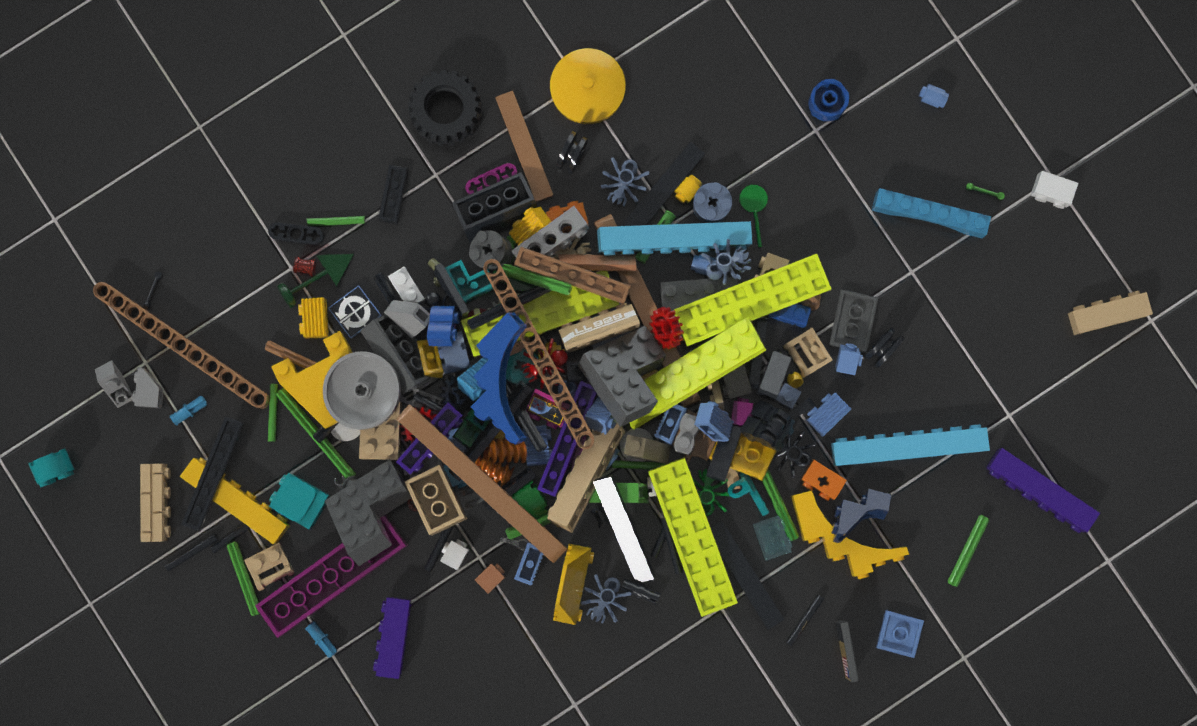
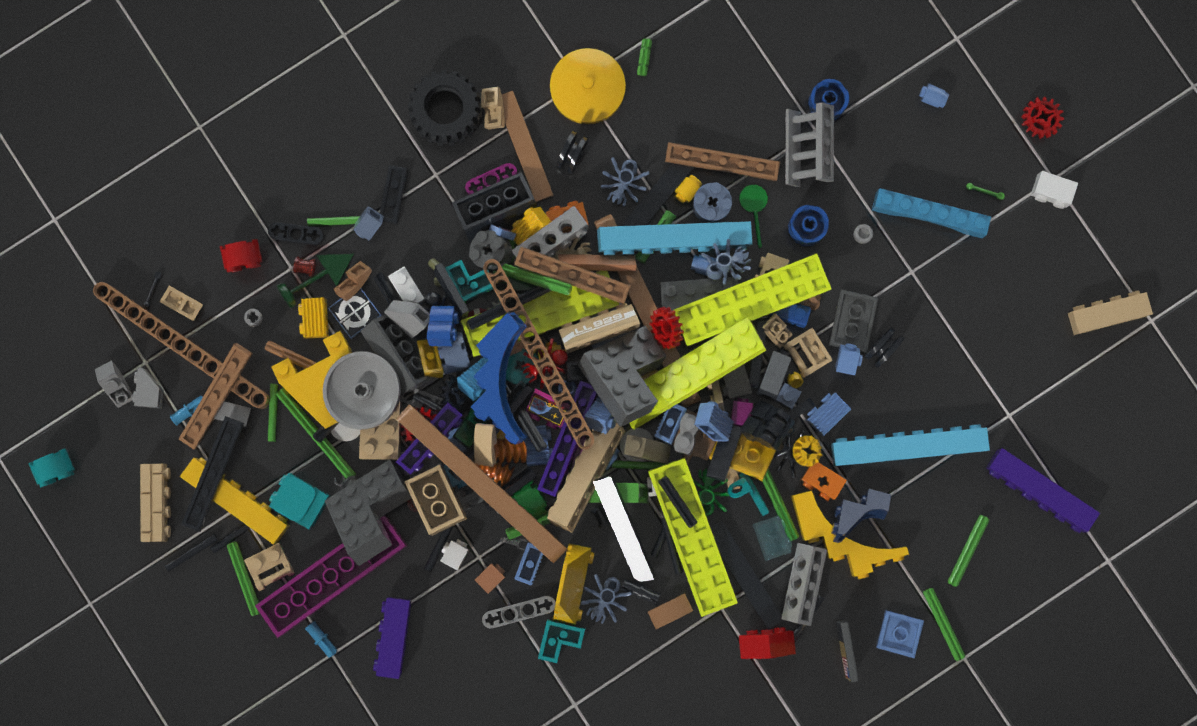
(181, 303): none -> tan slope
(215, 396): none -> medium nougat tile
(233, 411): none -> light grey slope
(241, 254): none -> red brick
(257, 313): none -> light grey bush
(356, 278): none -> medium nougat slope
(368, 223): none -> sand blue brick
(484, 443): none -> tan slope
(494, 110): none -> tan slope
(502, 232): none -> medium blue tile
(519, 614): none -> light grey beam
(555, 635): none -> teal brick
(644, 57): none -> bright green axle
(670, 611): none -> medium nougat slope
(677, 501): none -> black axle
(722, 161): none -> medium nougat tile
(767, 643): none -> red brick
(777, 331): none -> tan slope
(801, 456): none -> yellow gear
(804, 584): none -> light grey brick
(808, 214): none -> blue brick
(824, 145): none -> light grey fence
(863, 233): none -> light grey tile
(944, 624): none -> bright green axle
(1041, 110): none -> red gear

